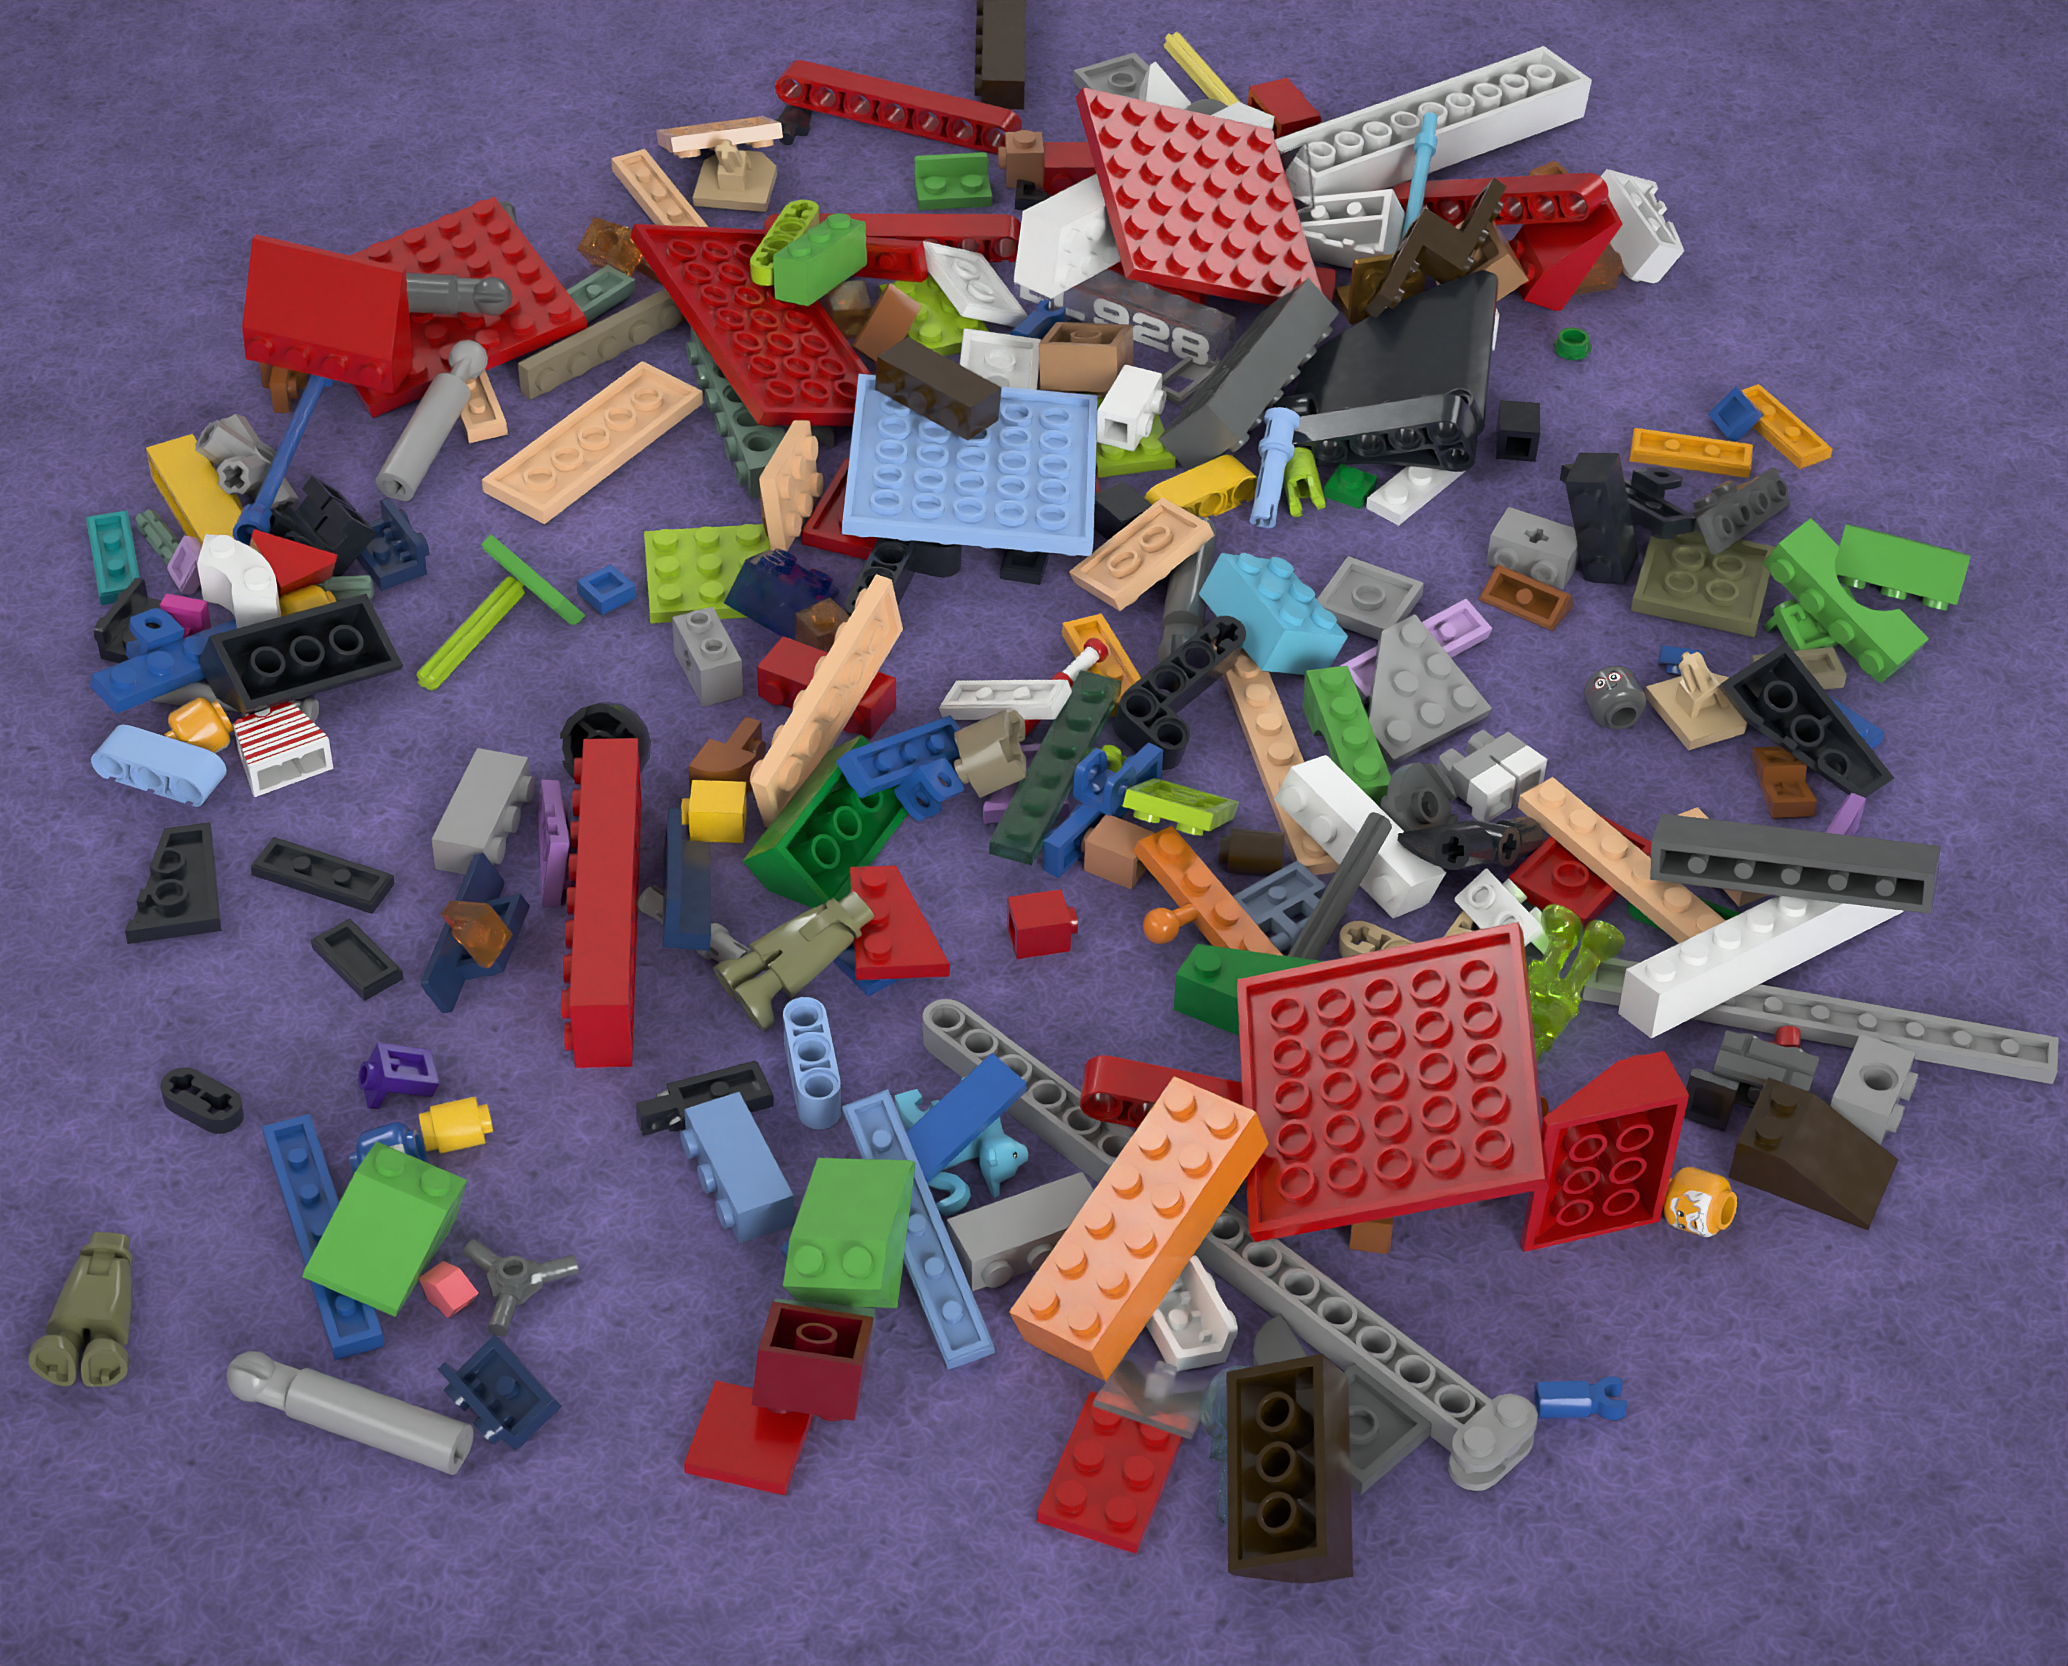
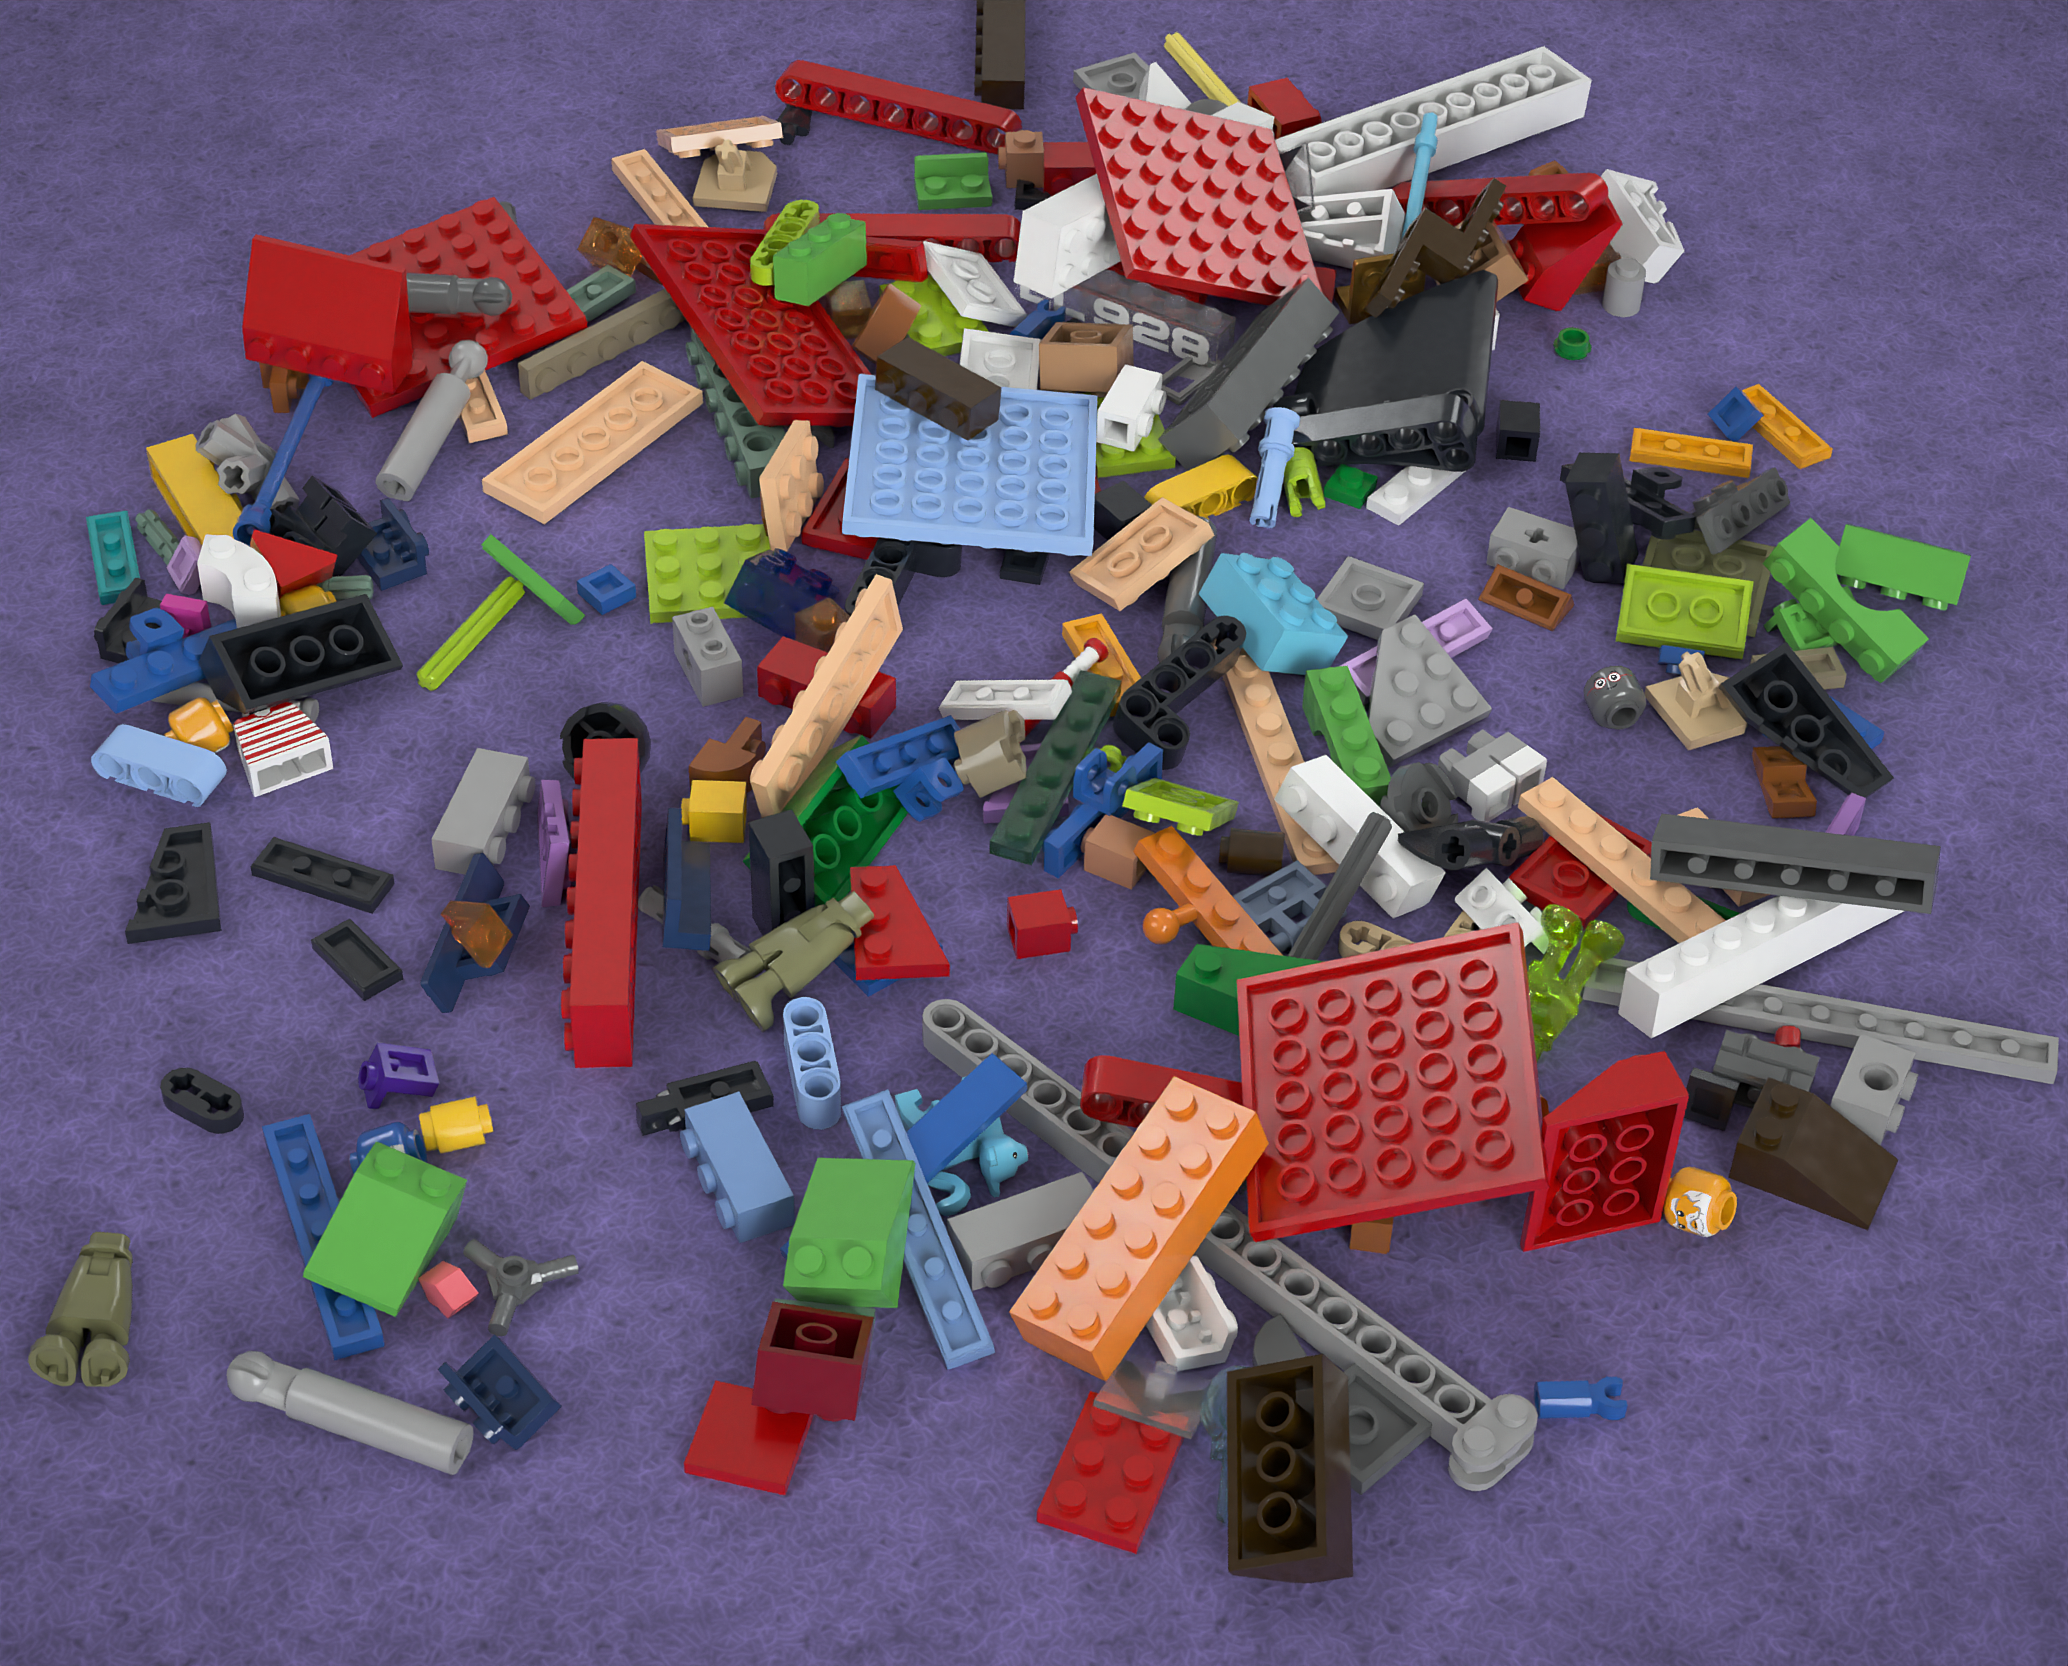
(780, 870): none -> black brick
(1624, 287): none -> light grey brick
(1684, 611): none -> lime tile

